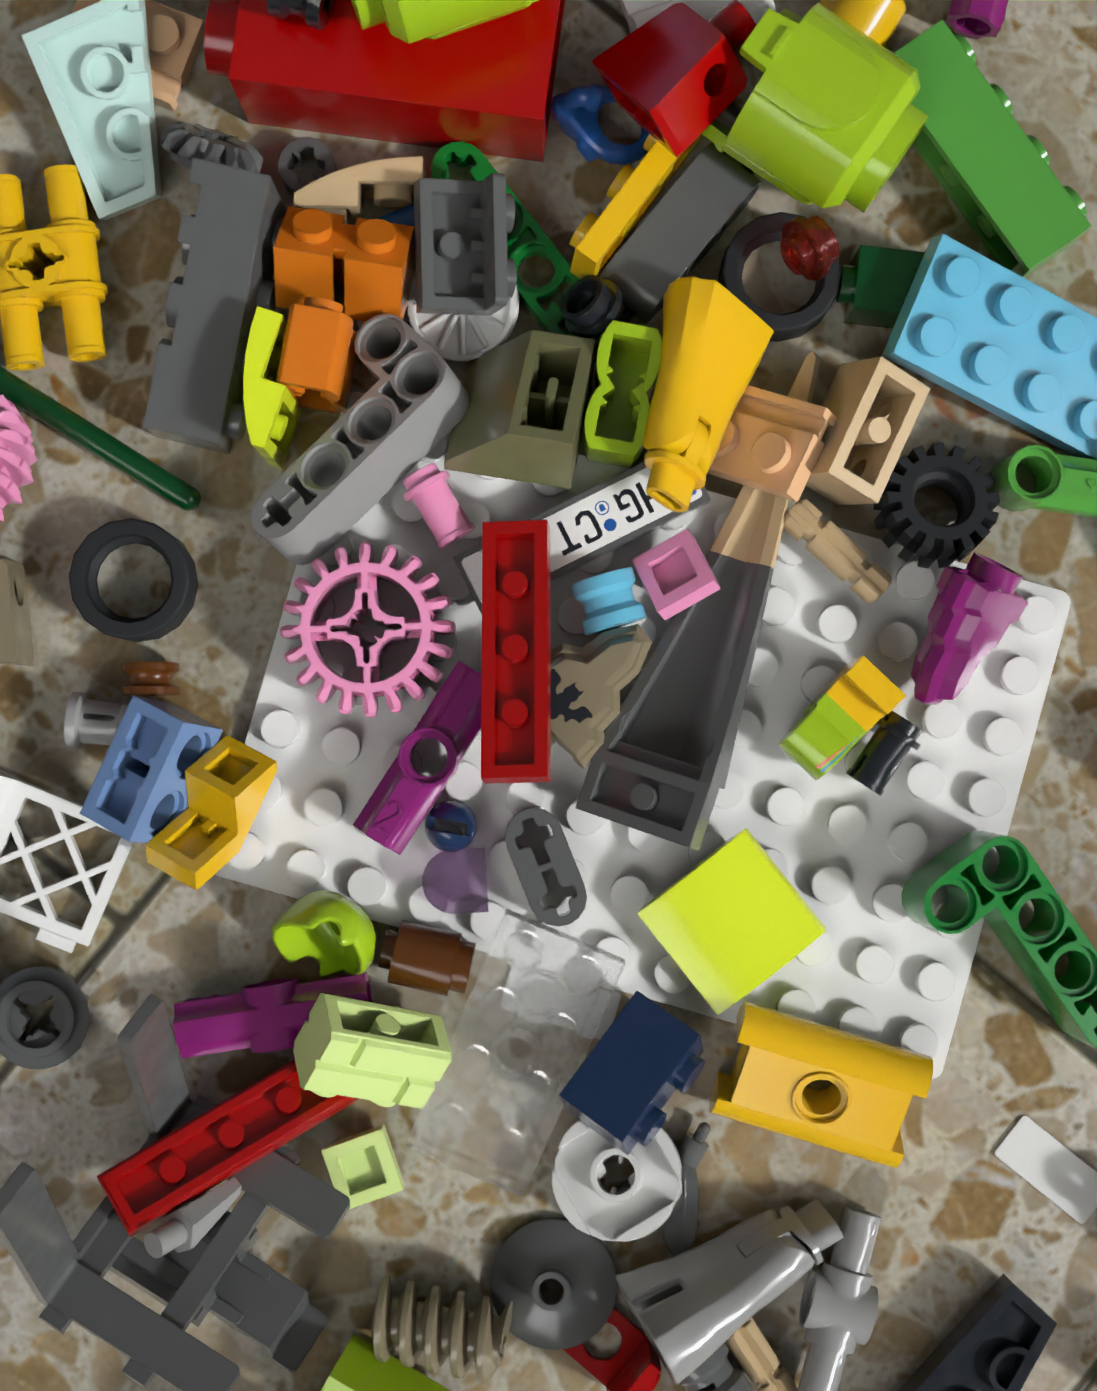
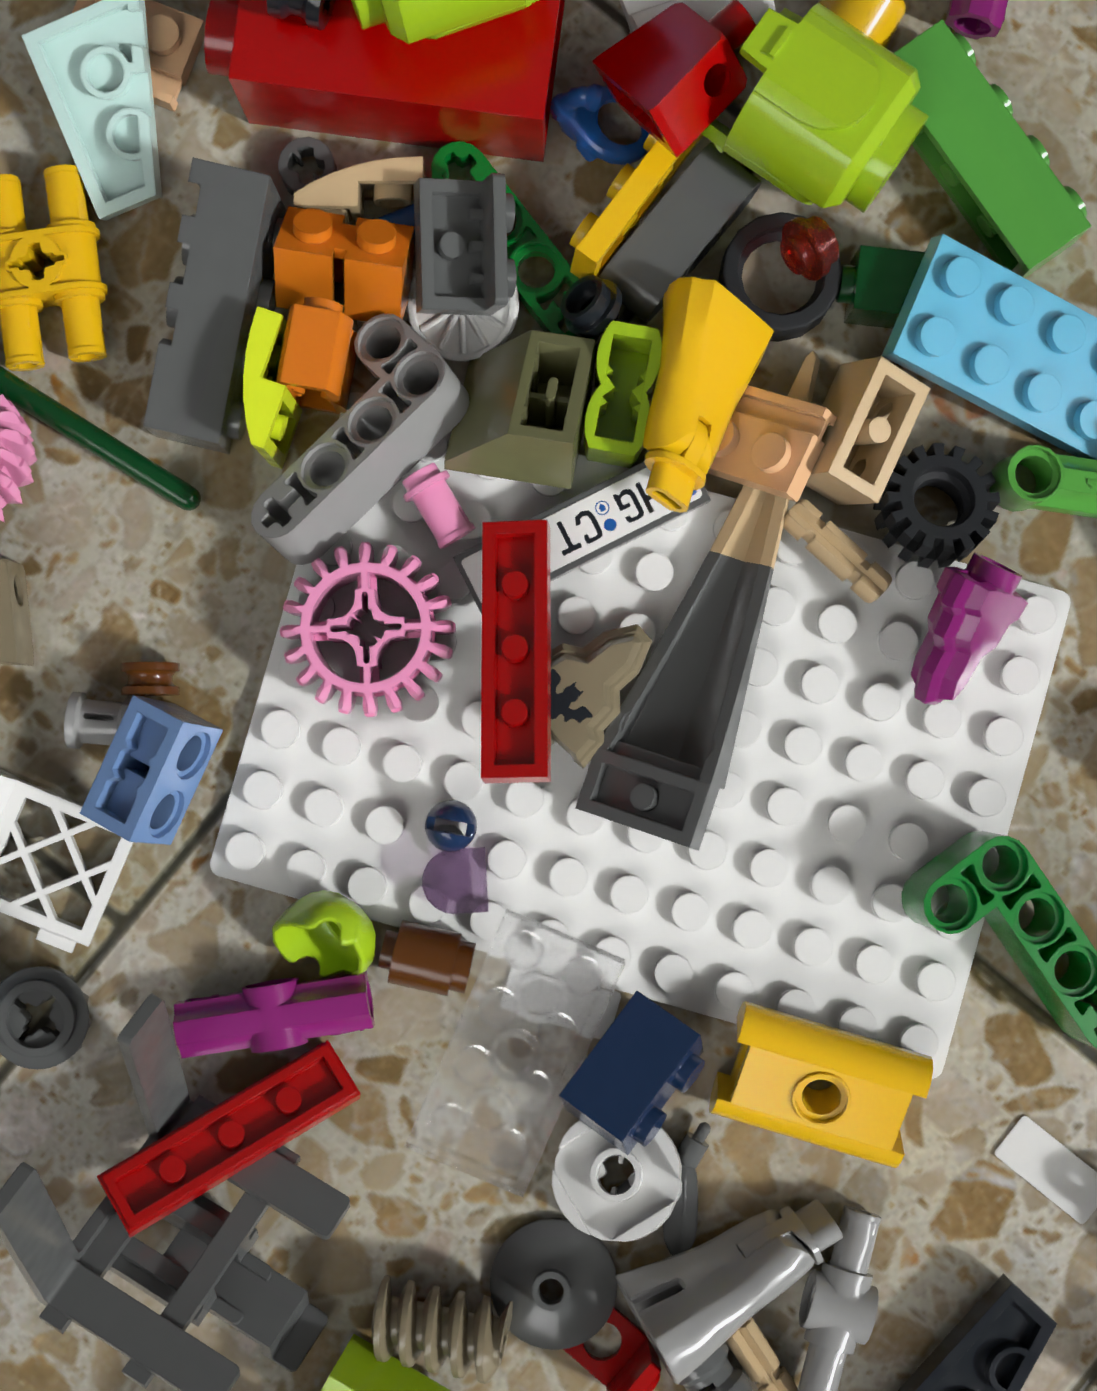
(86, 568): black tyre -> none
(190, 1223): light grey bar -> none
(208, 144): dark grey gear -> none
(223, 800): yellow slope -> none
(364, 1166): yellowish green plate -> none
(371, 1052): yellowish green brick -> none
(404, 793): magenta piece -> none
(531, 872): dark grey beam -> none
(608, 601): medium azure wheel -> none
(676, 574): bright pink plate -> none
(732, 921): neon yellow slope -> none
(840, 717): leg -> none
(885, 752): black pin -> none

